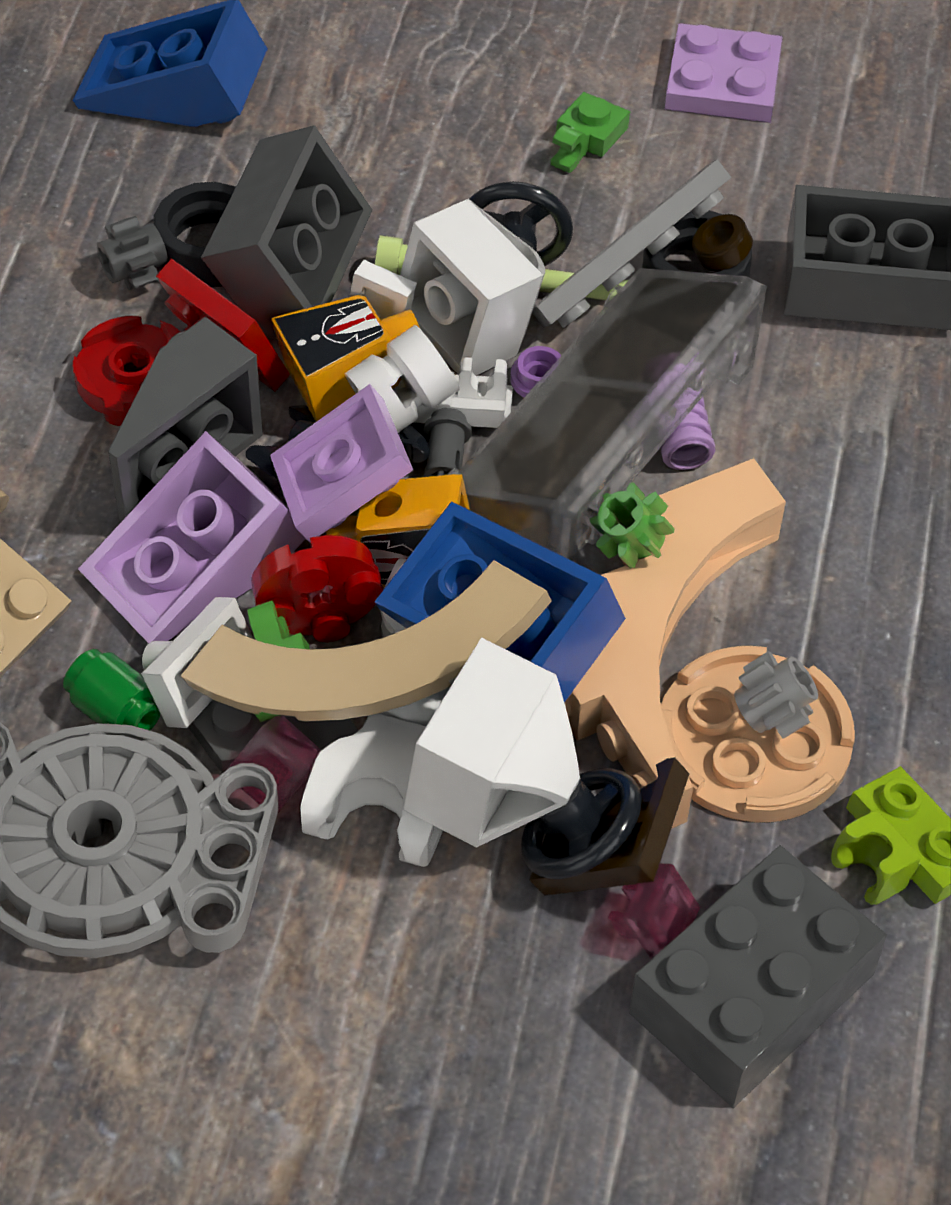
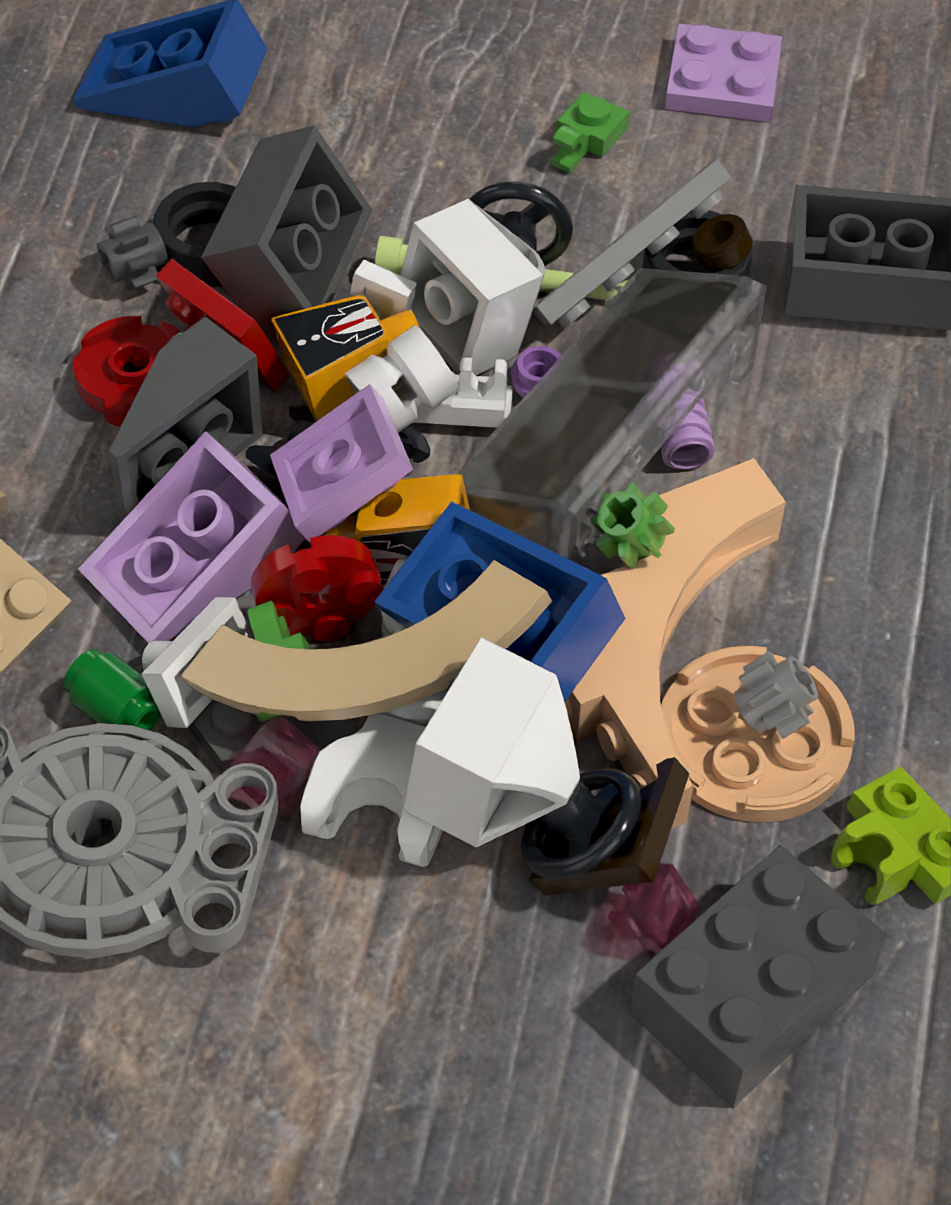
(446, 437): dark grey pin -> none

